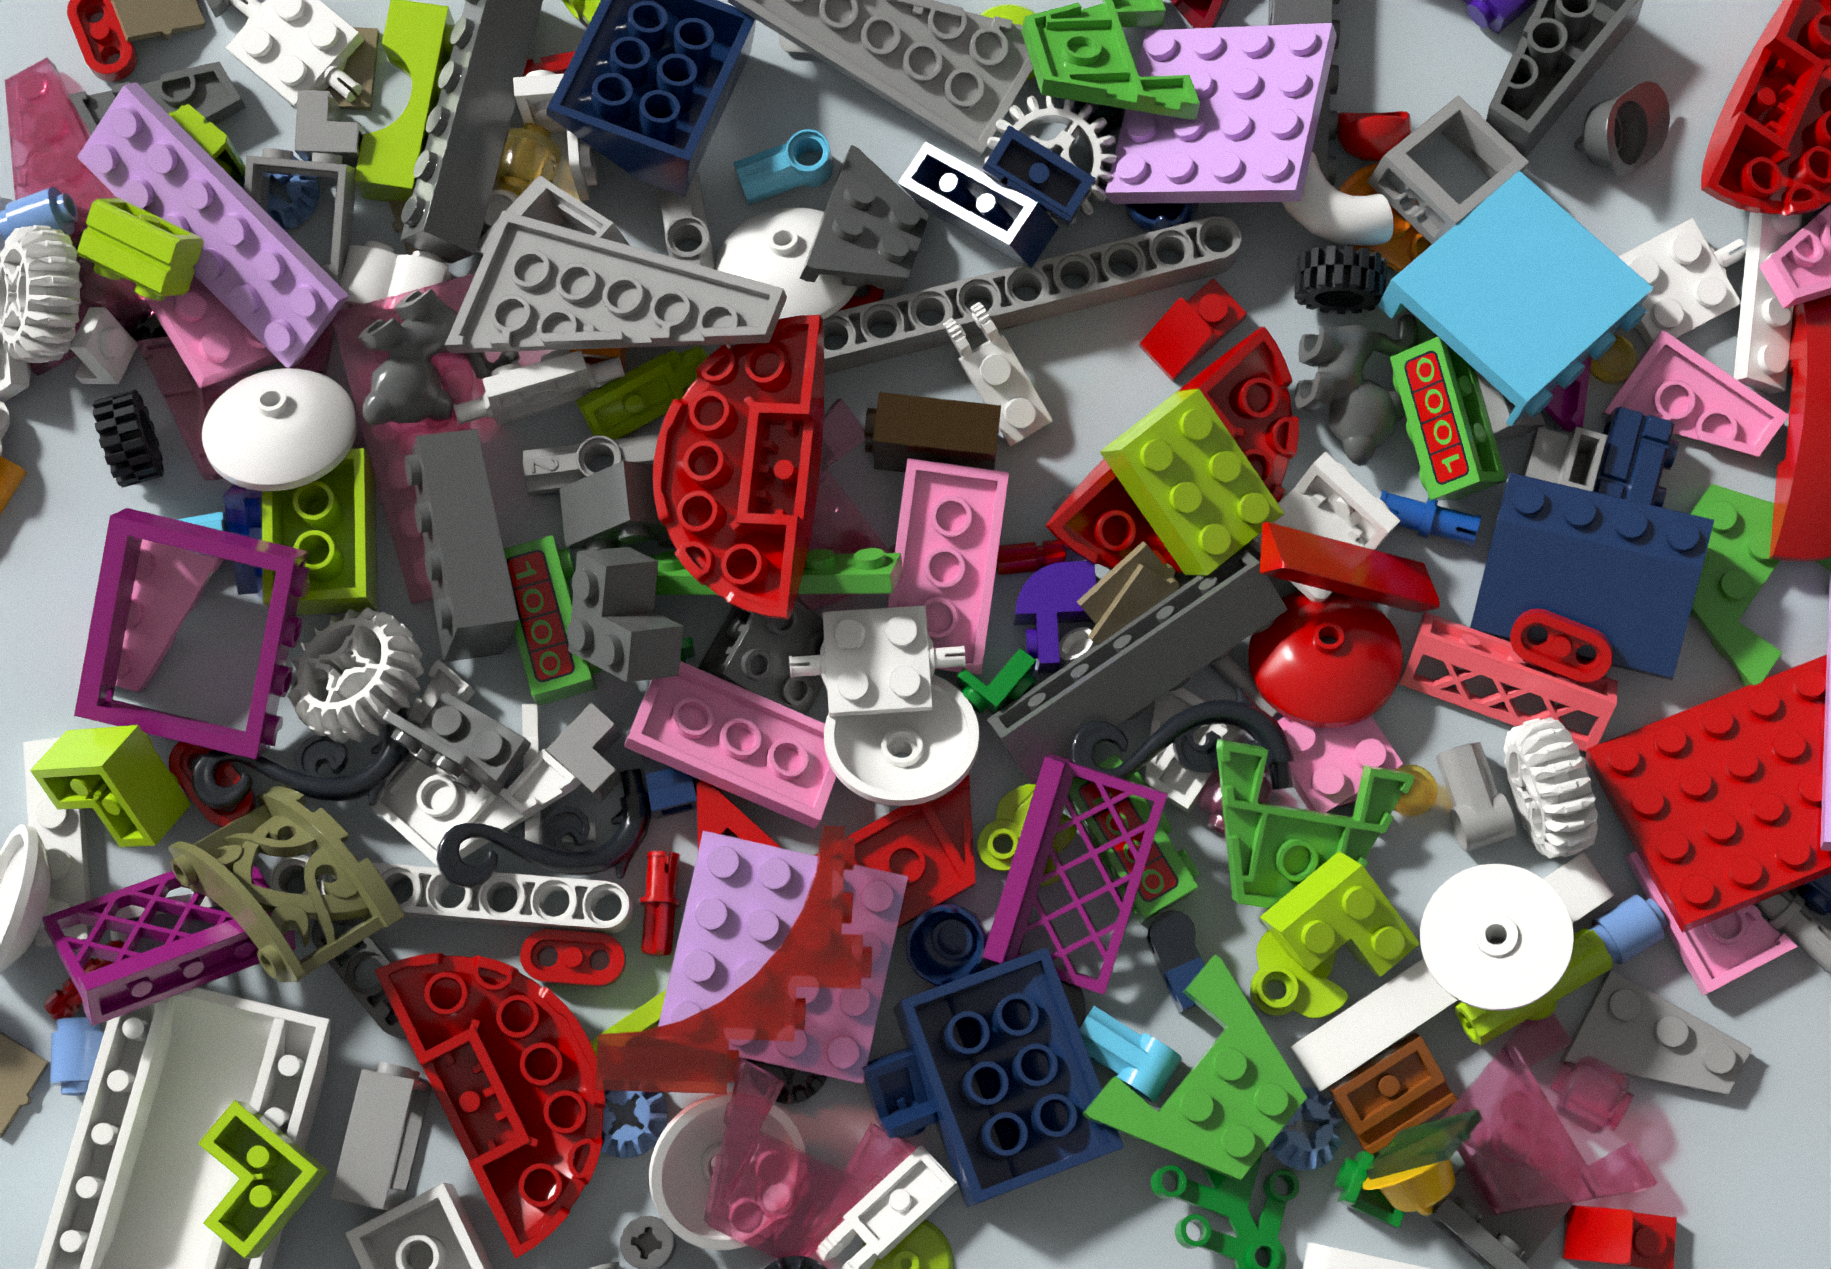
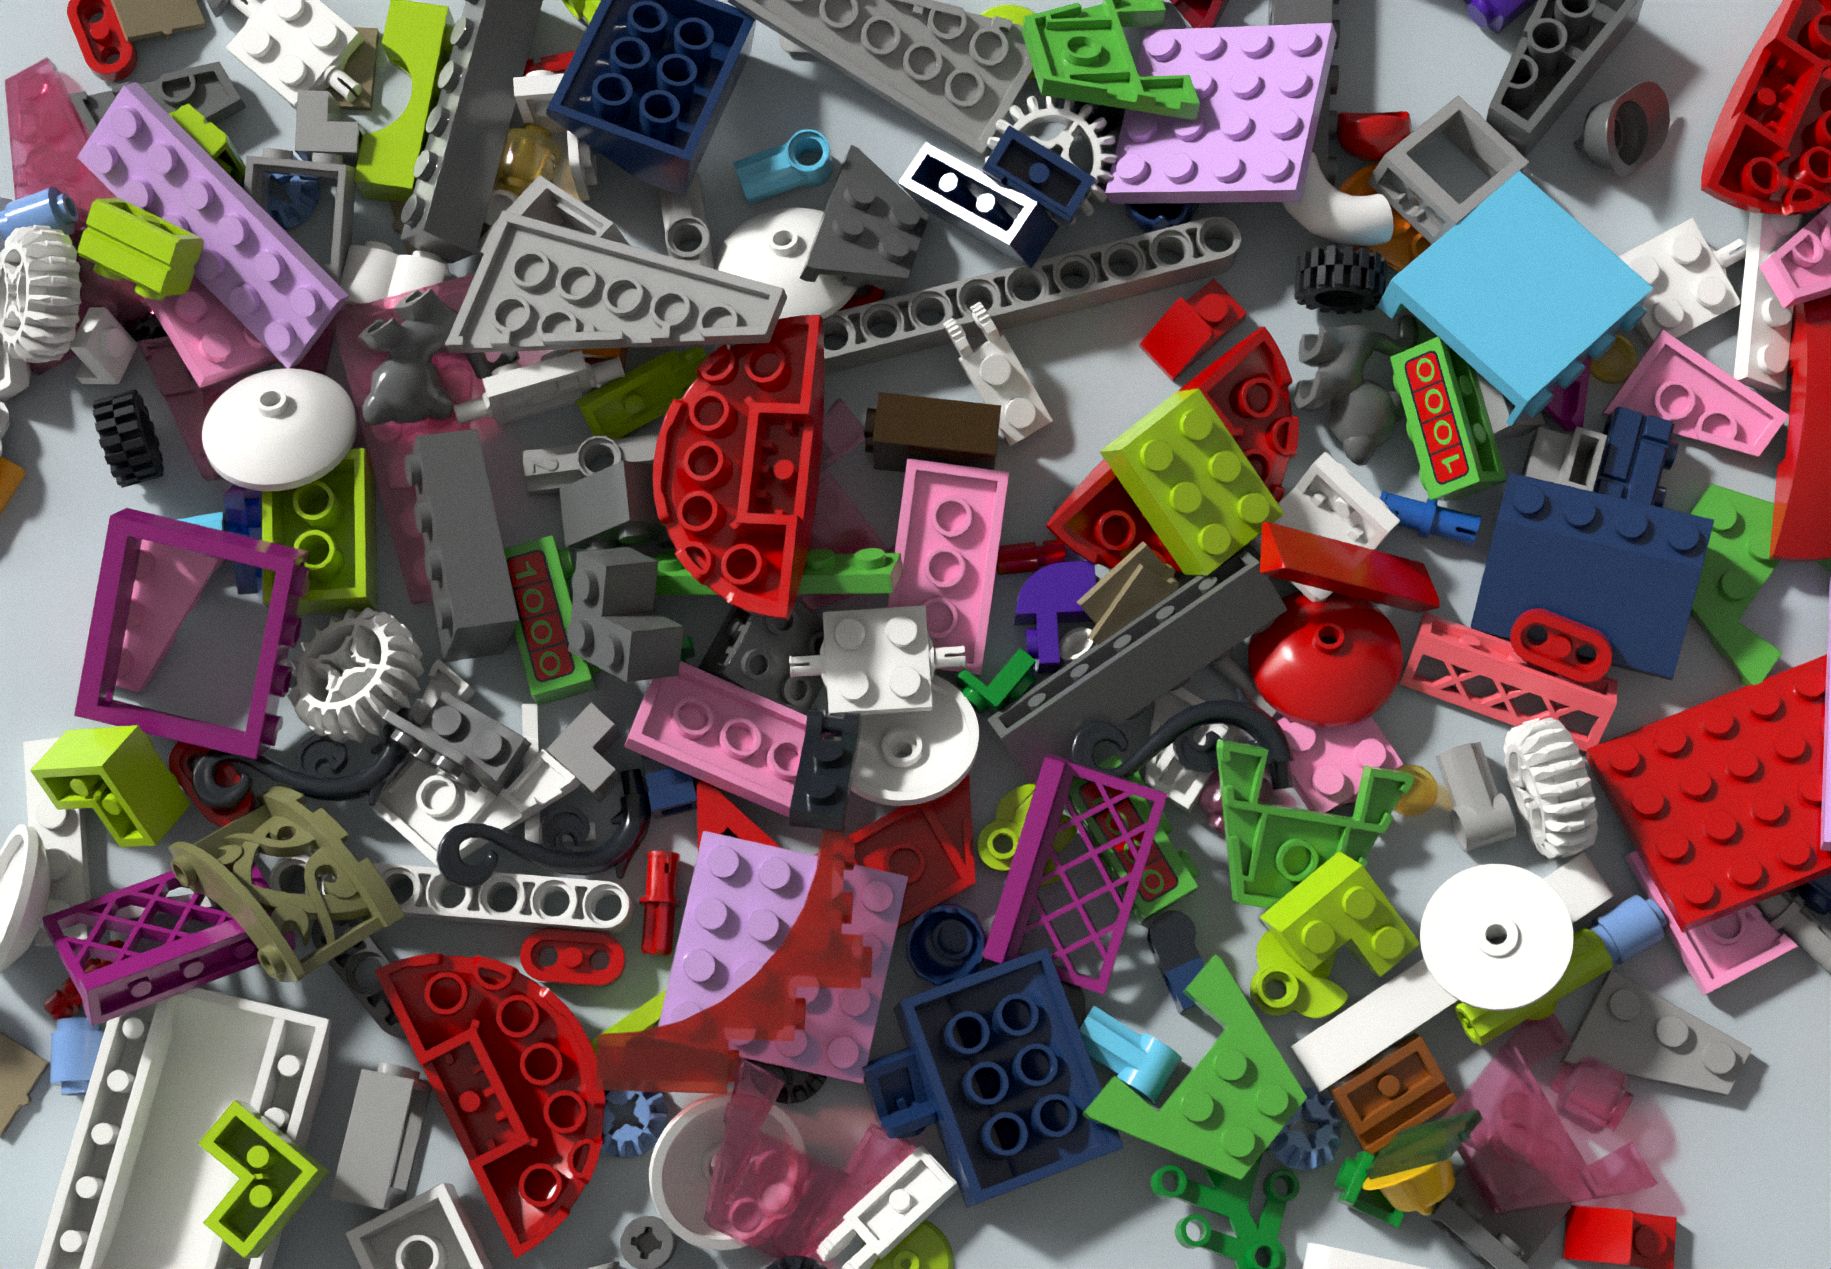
(825, 771): none -> black plate

